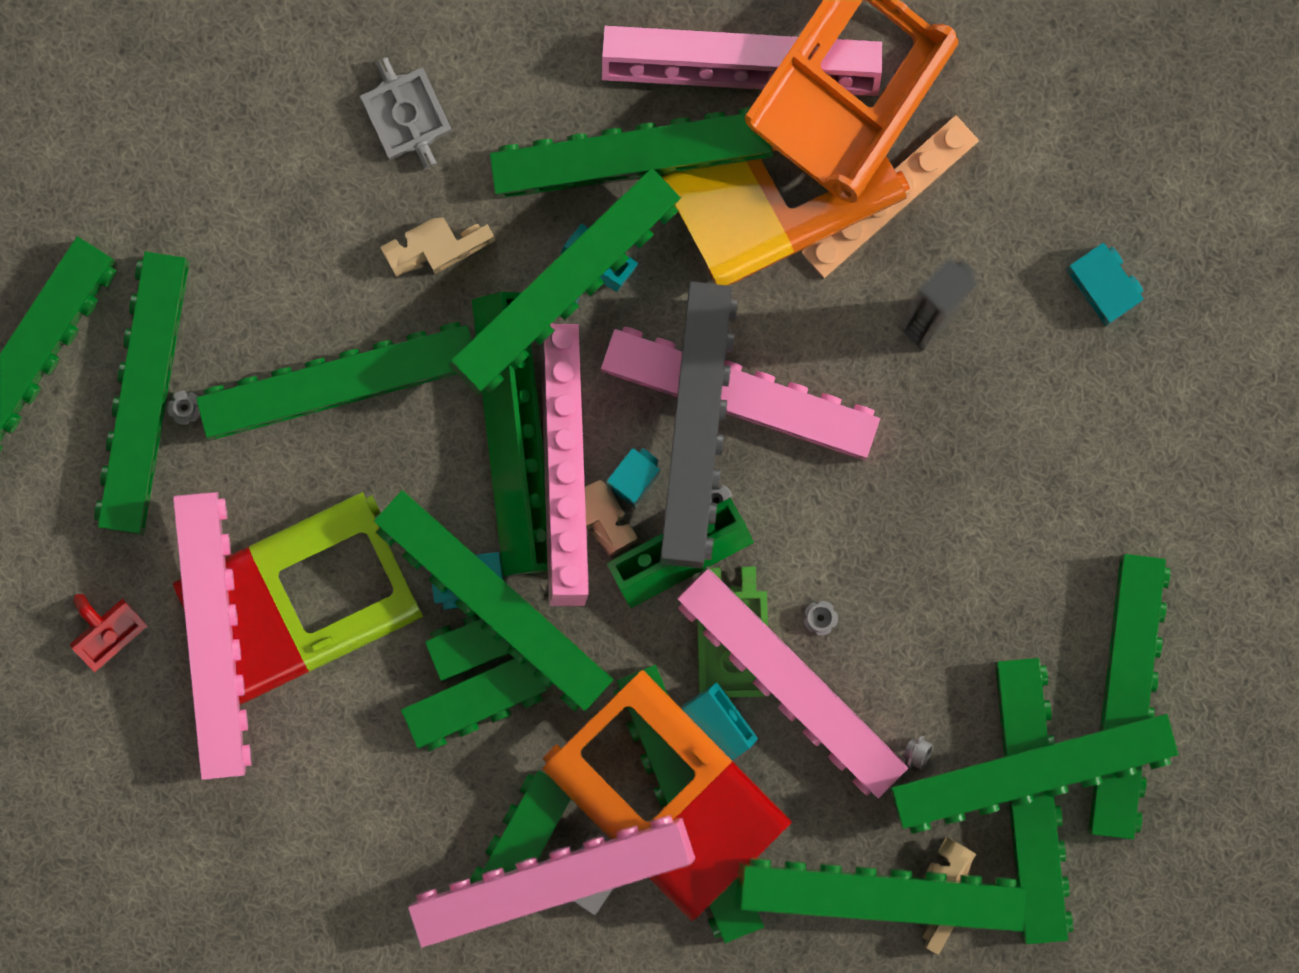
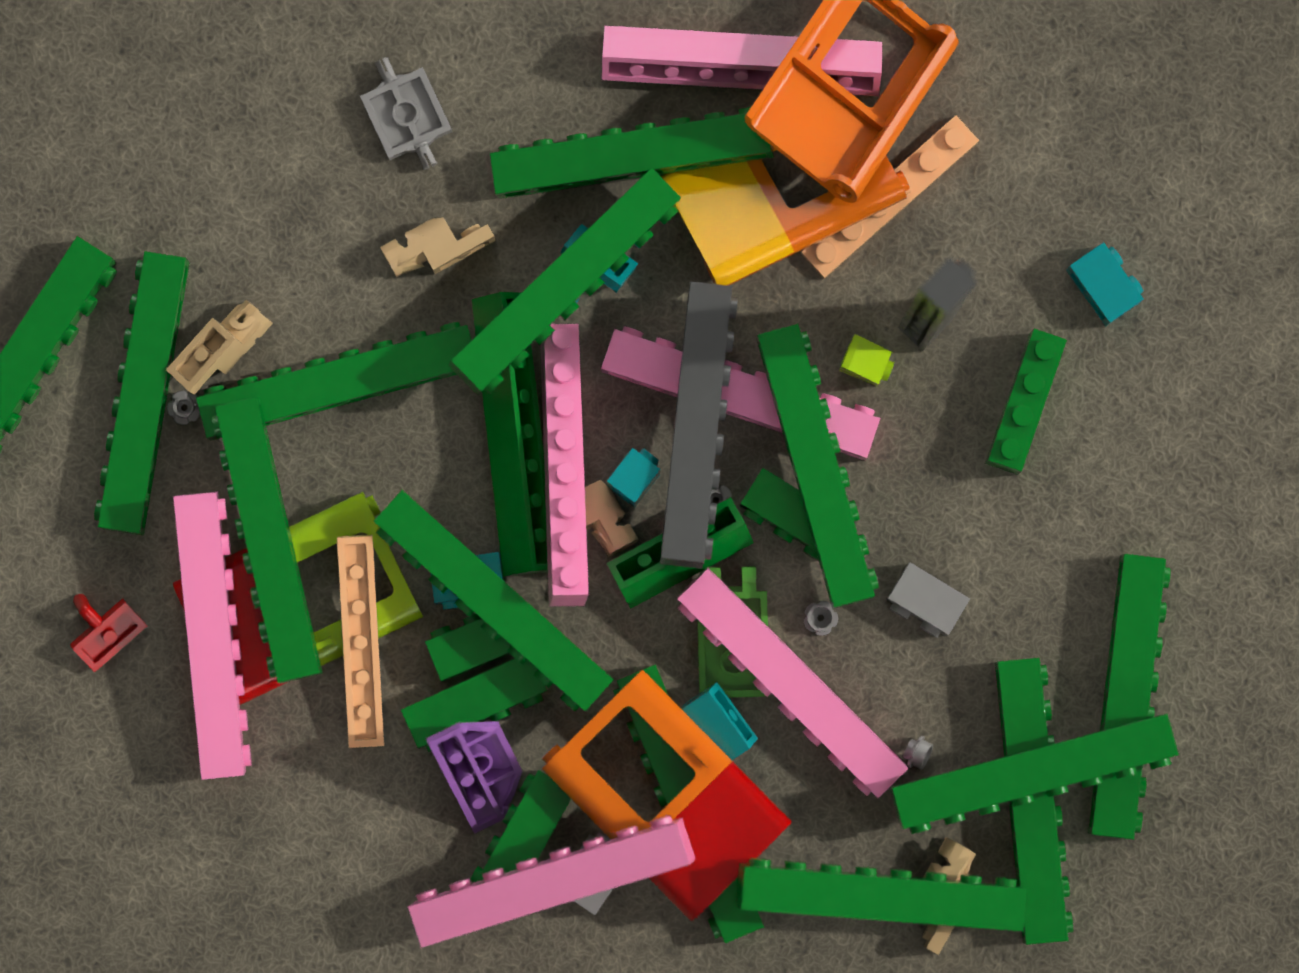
(219, 346): none -> tan plate
(268, 540): none -> green brick
(360, 641): none -> light nougat plate
(478, 769): none -> medium lavender wedge
(781, 507): none -> green brick
(816, 467): none -> green brick
(866, 361): none -> lime slope
(927, 600): none -> light grey brick
(1025, 401): none -> green brick

